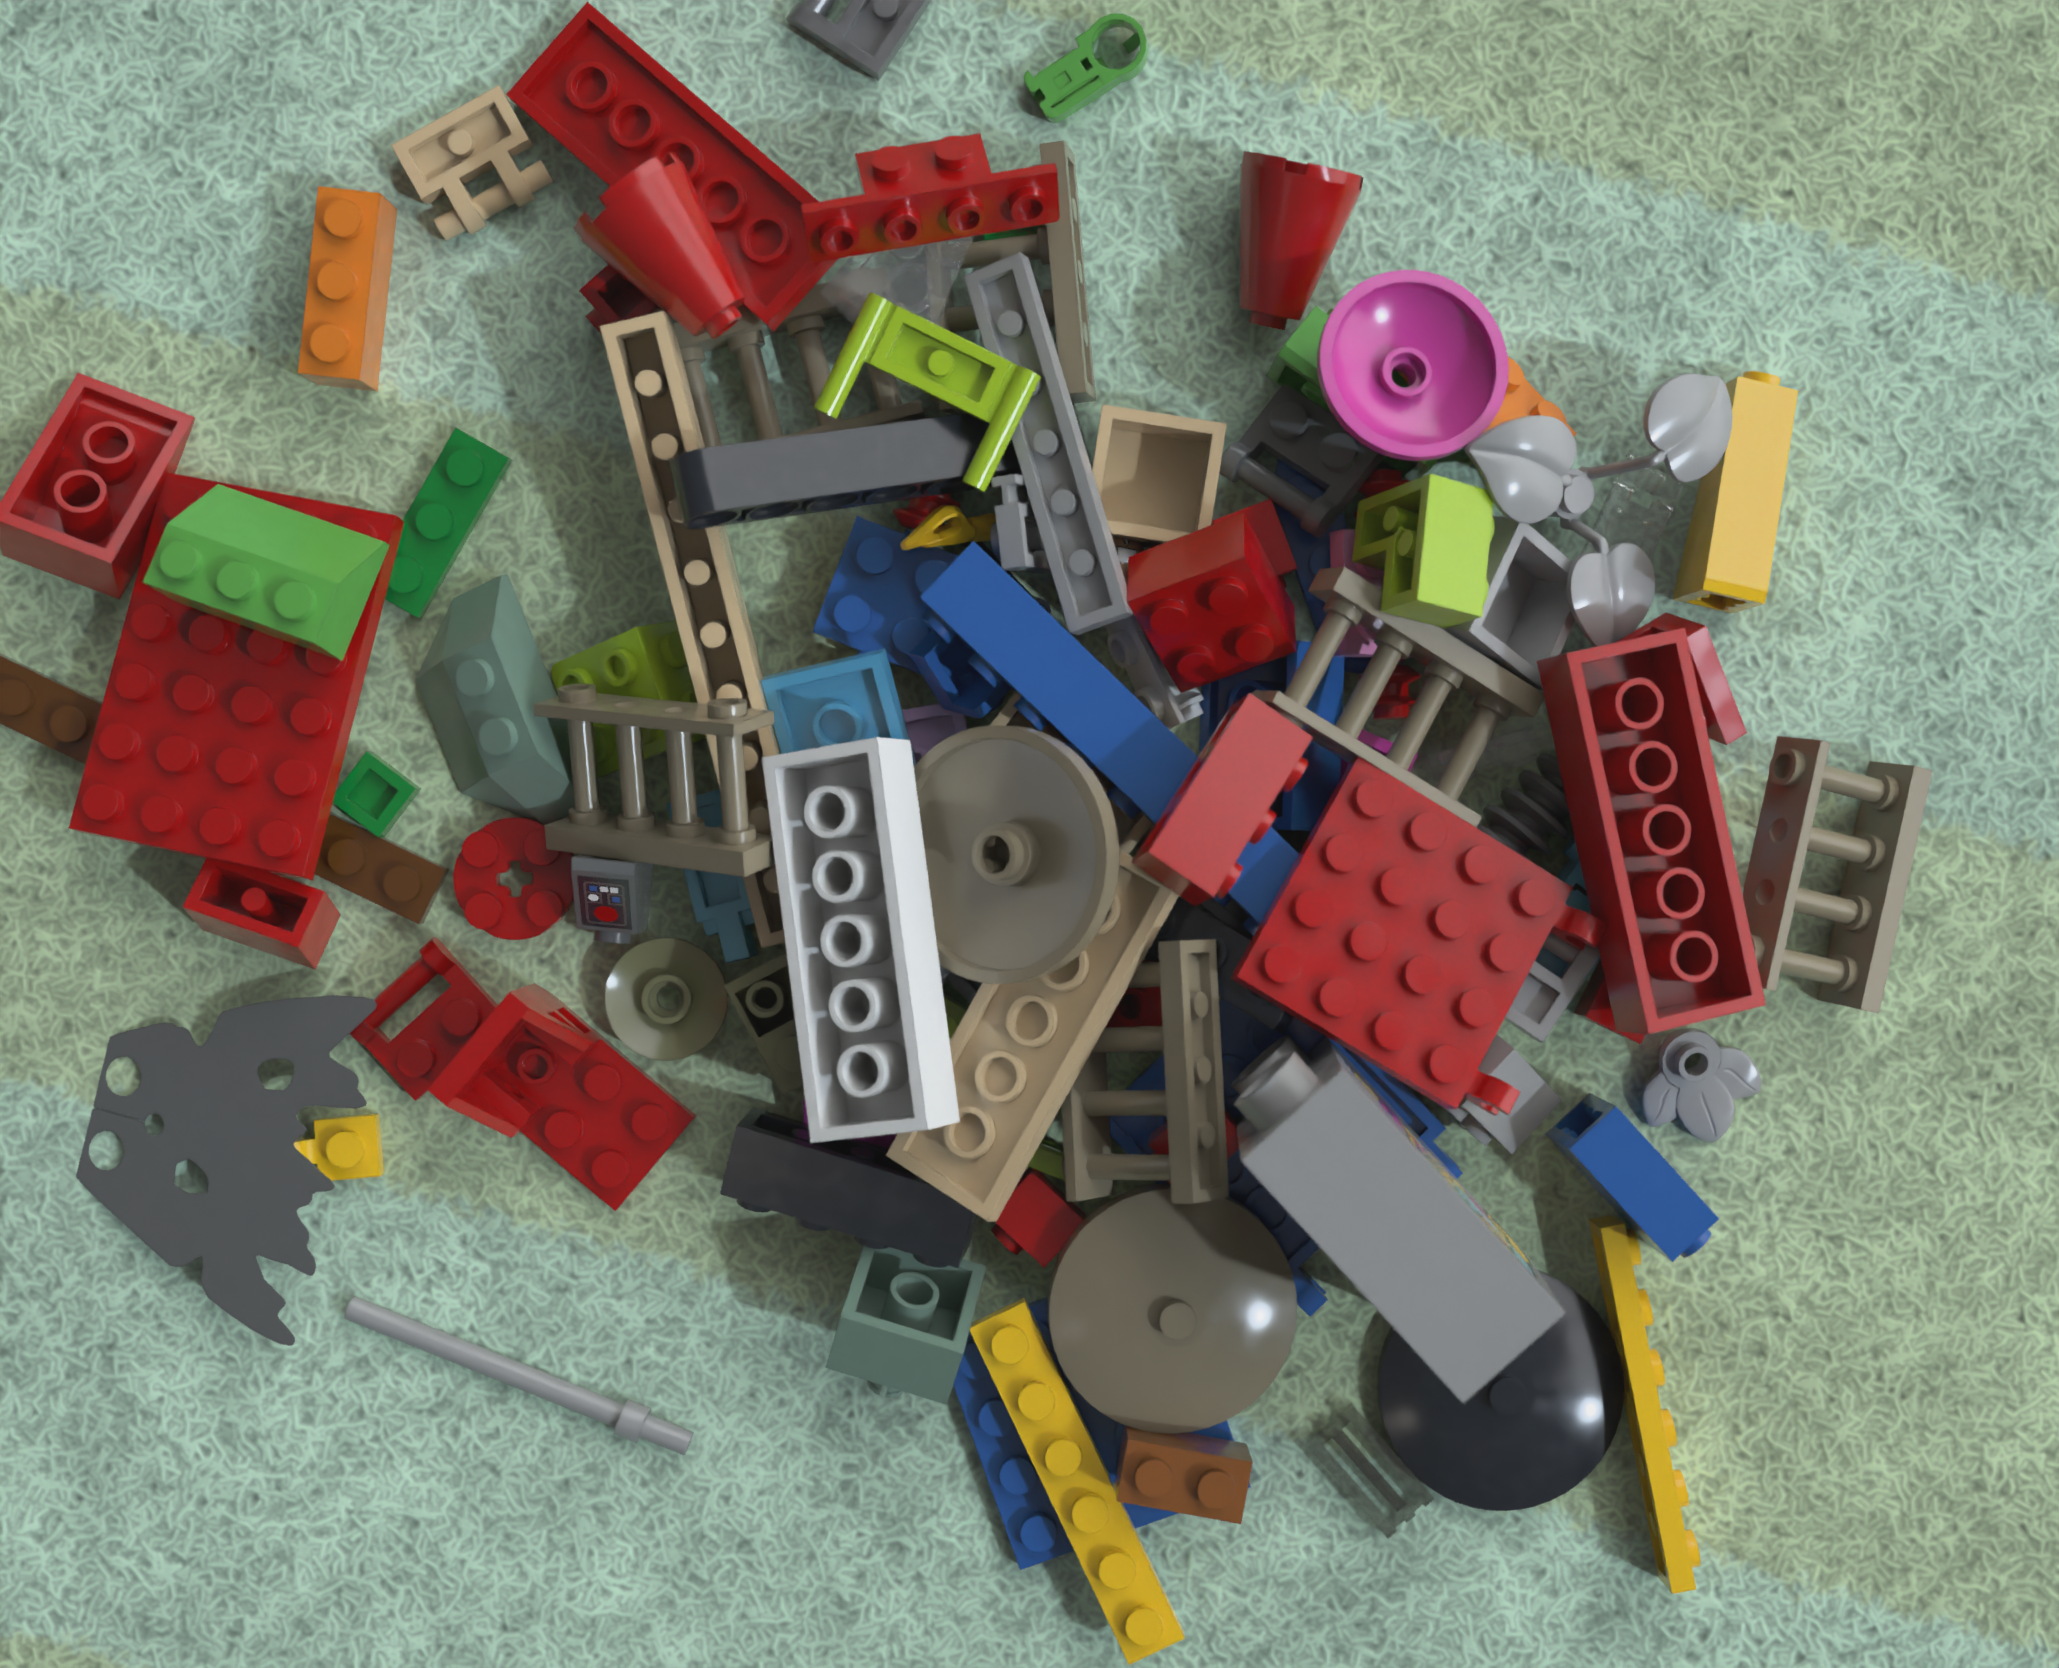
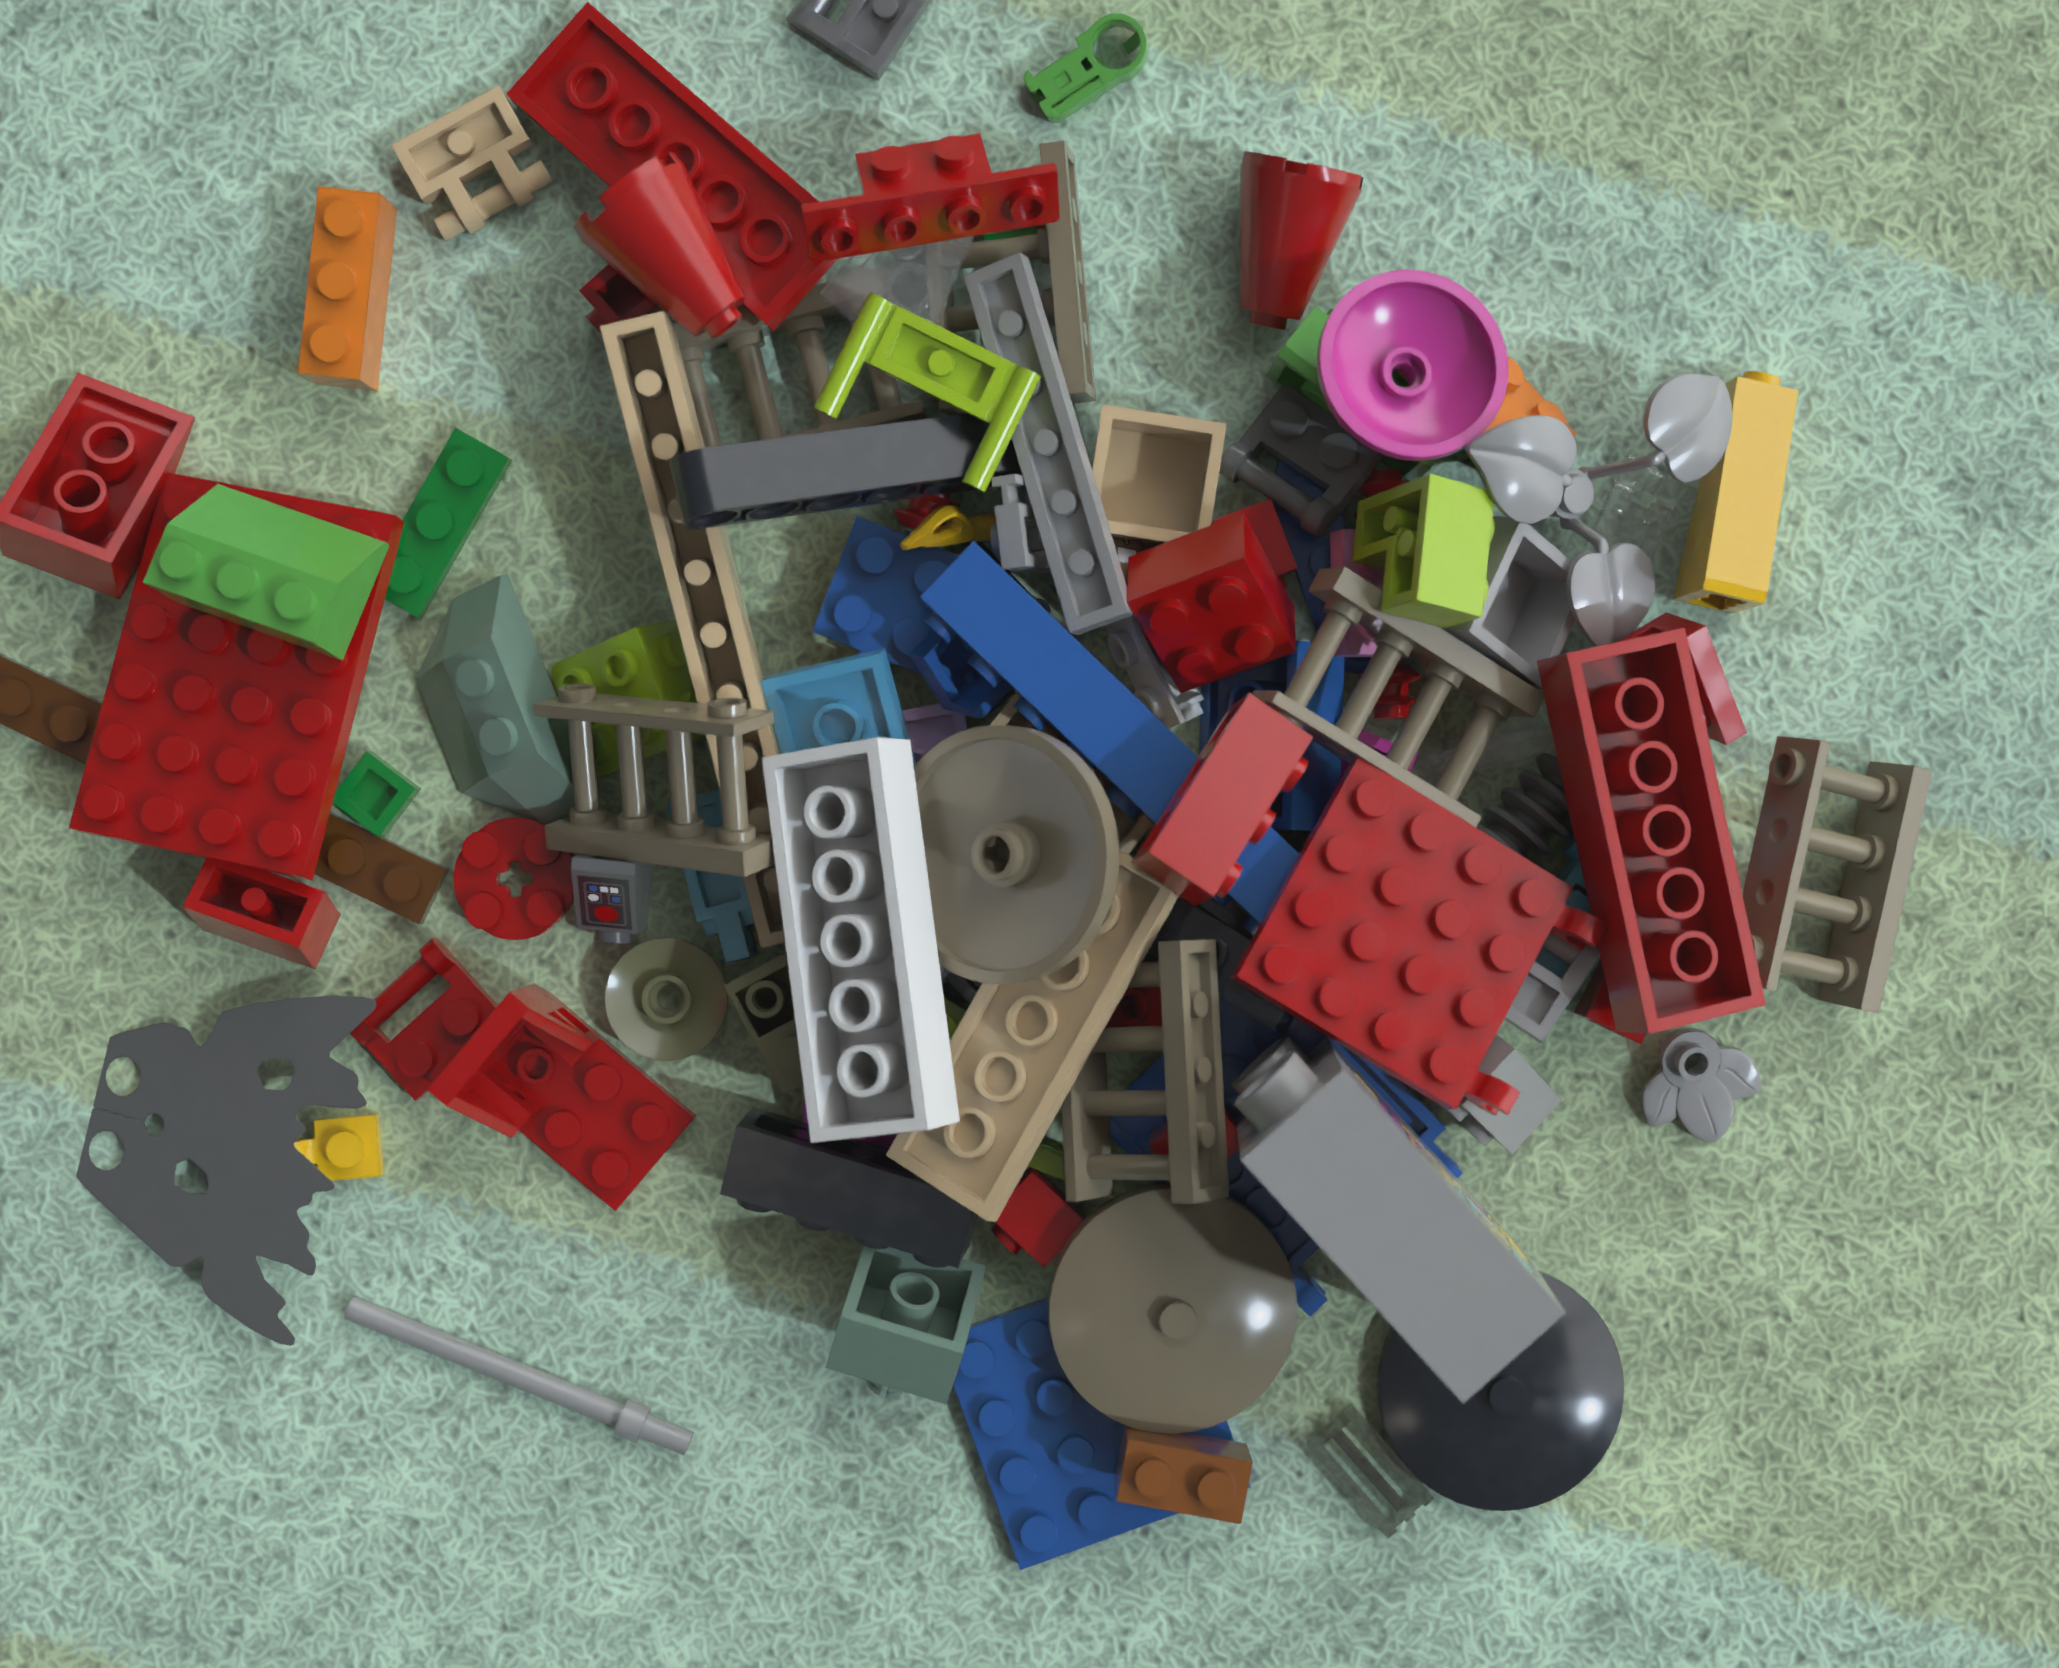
(1076, 1481): yellow plate -> none
(1633, 1178): blue brick -> none
(1649, 1426): yellow plate -> none

